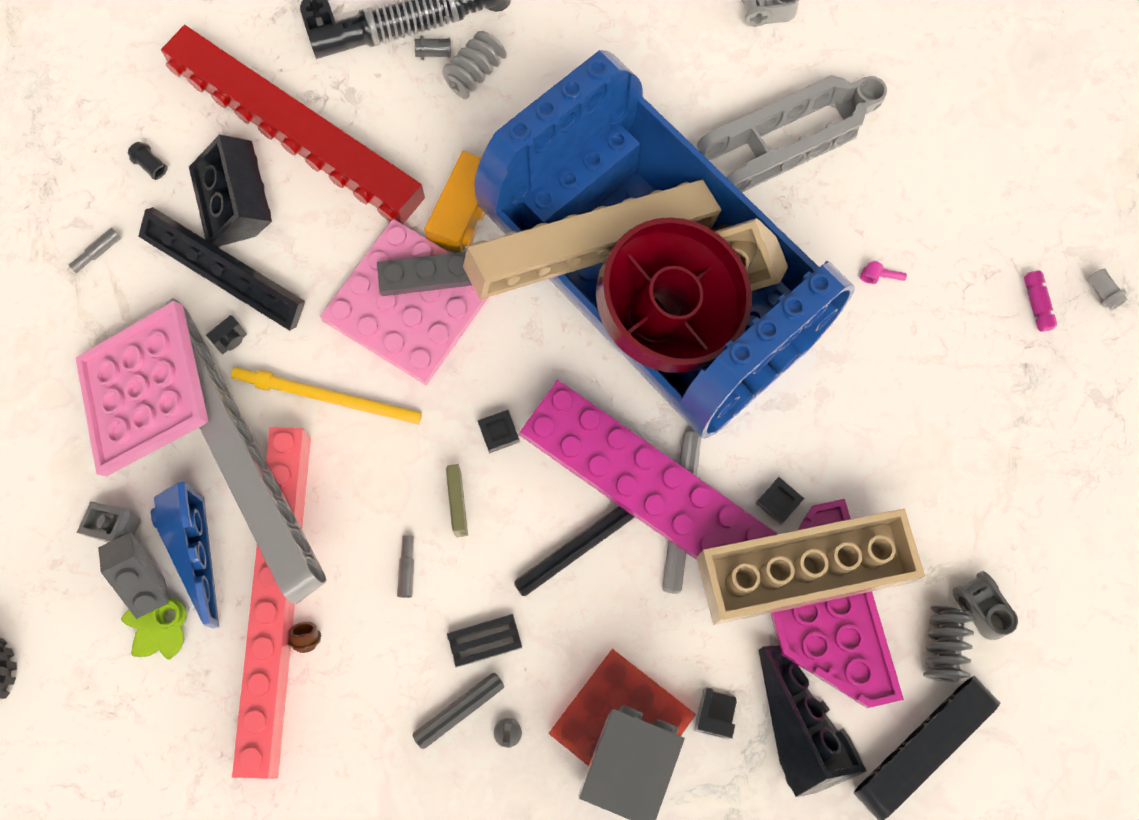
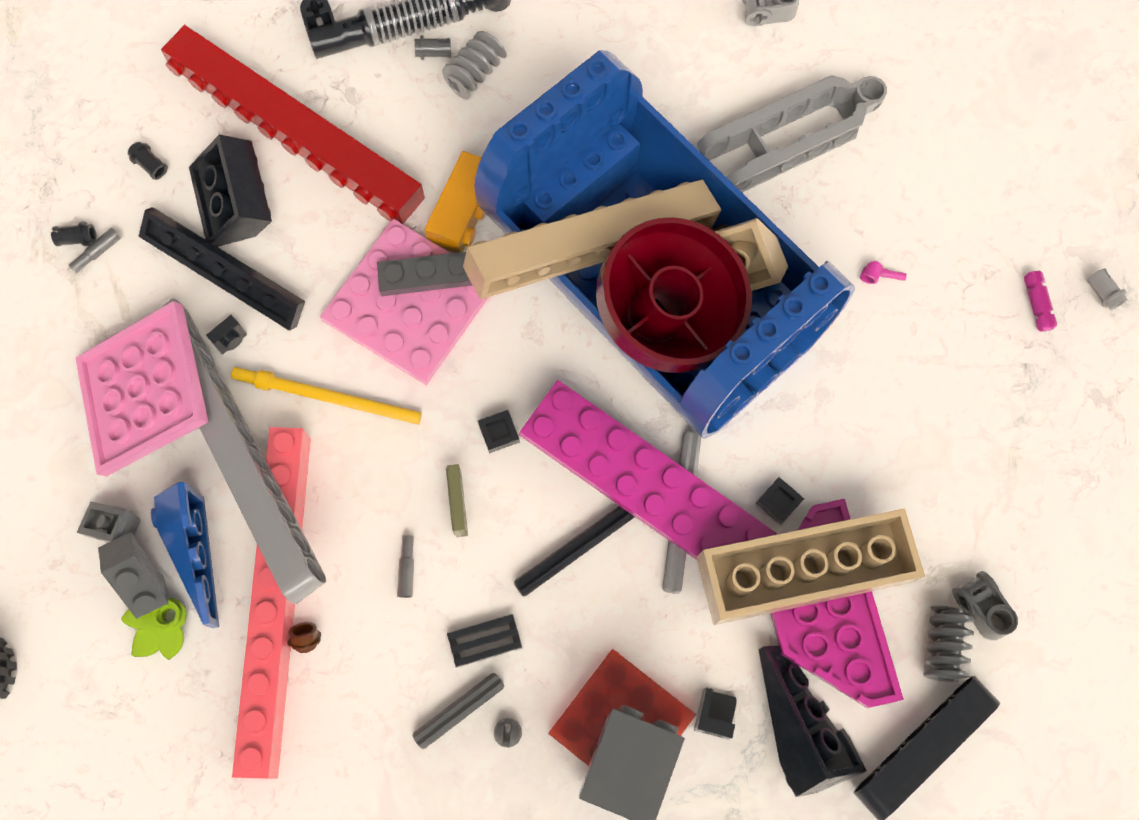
(76, 234): none -> black pin

